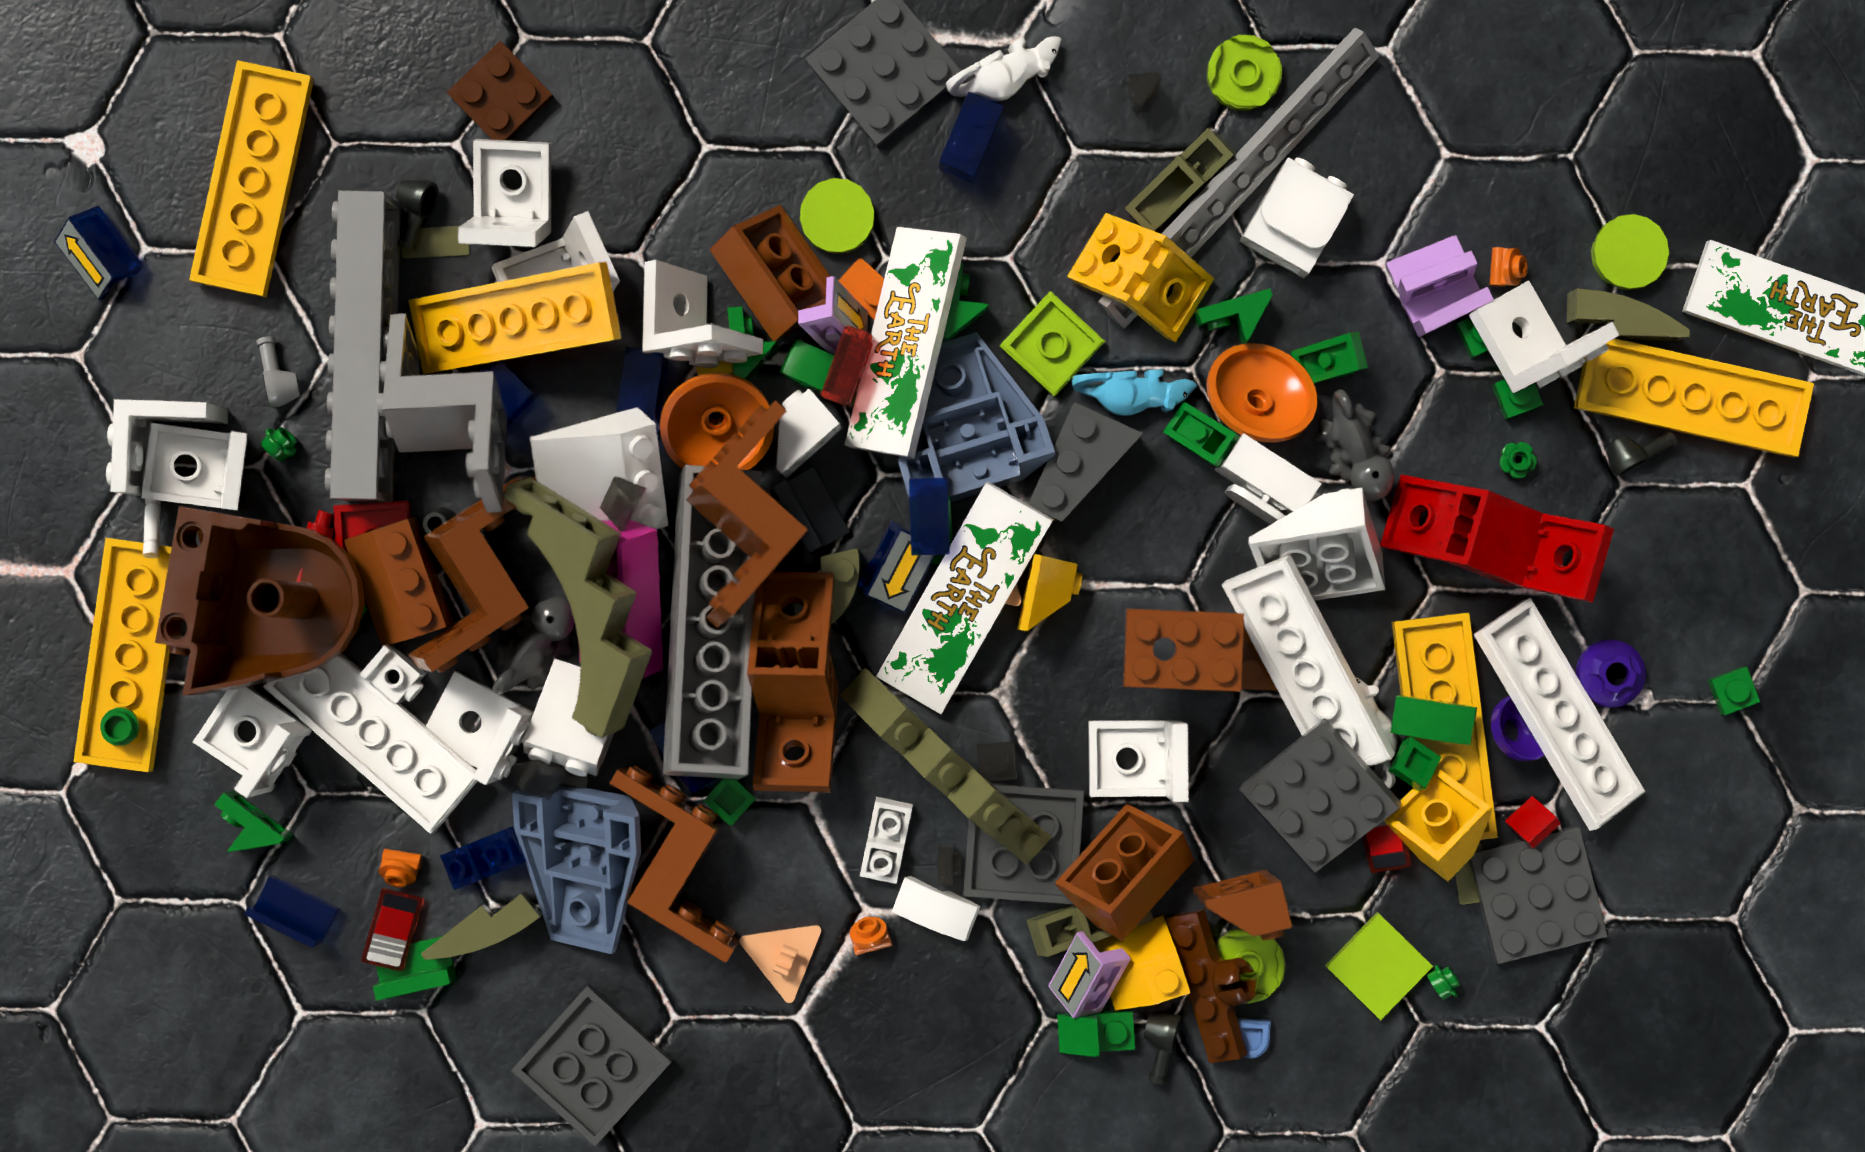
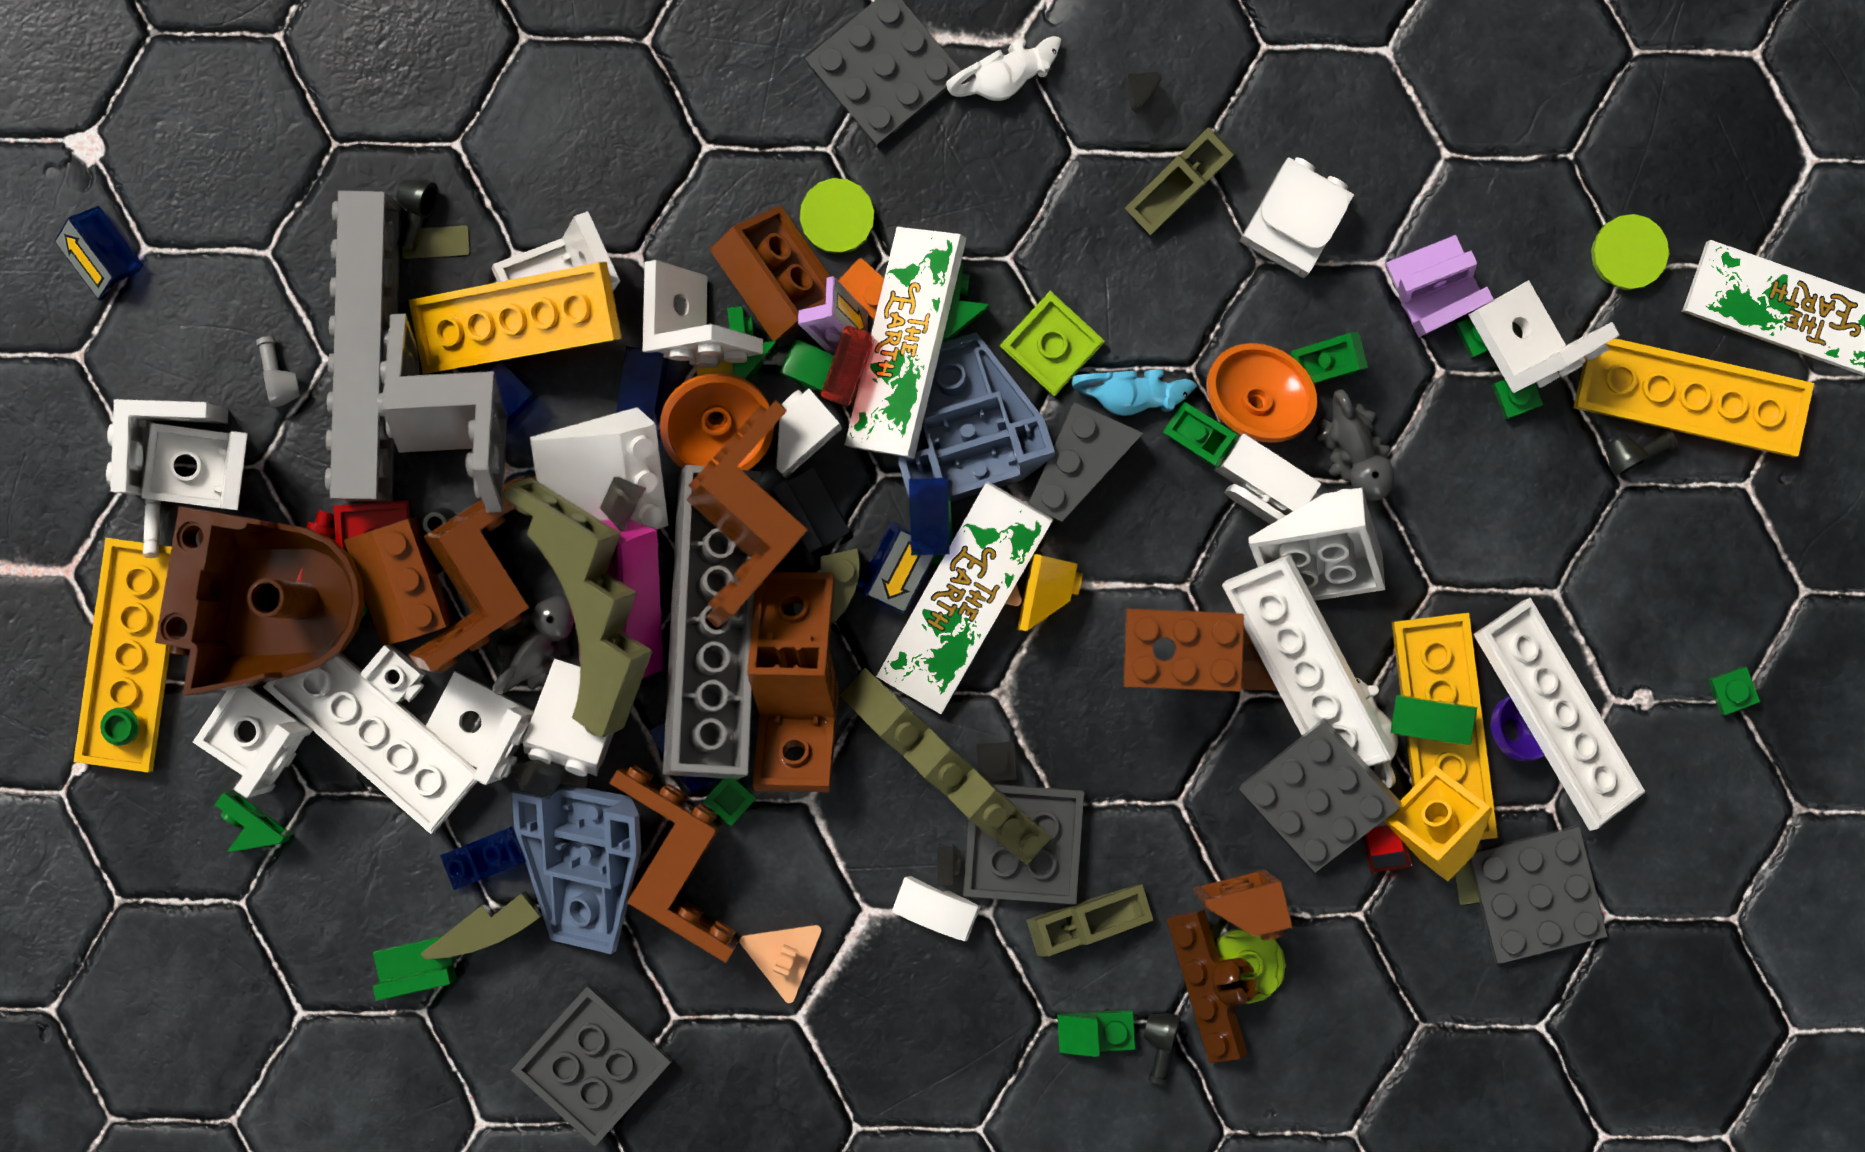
(251, 179): yellow plate -> none
(279, 443): green plate -> none
(293, 912): clear blue panel -> none
(392, 929): slope -> none
(399, 867): orange plate -> none
(500, 93): reddish brown plate -> none
(506, 214): white bracket -> none
(869, 935): orange plate -> none
(886, 840): white slope -> none
(970, 137): clear blue brick -> none
(1087, 976): panel -> none
(1126, 870): dark orange slope -> none
(1142, 274): yellow bracket -> none
(1153, 970): yellow slope -> none
(1160, 761): white bracket -> none
(1244, 73): lime tile -> none
(1245, 311): green slope -> none
(1255, 1035): medium blue tile -> none
(1264, 152): light grey plate -> none
(1378, 966): lime tile -> none
(1414, 763): green plate -> none
(1444, 981): green plate -> none
(1497, 537): red bracket -> none
(1507, 267): orange plate -> none
(1508, 456): green plate -> none
(1532, 822): red tile -> none
(1592, 672): dark purple piece -> none
(1630, 317): olive slope -> none

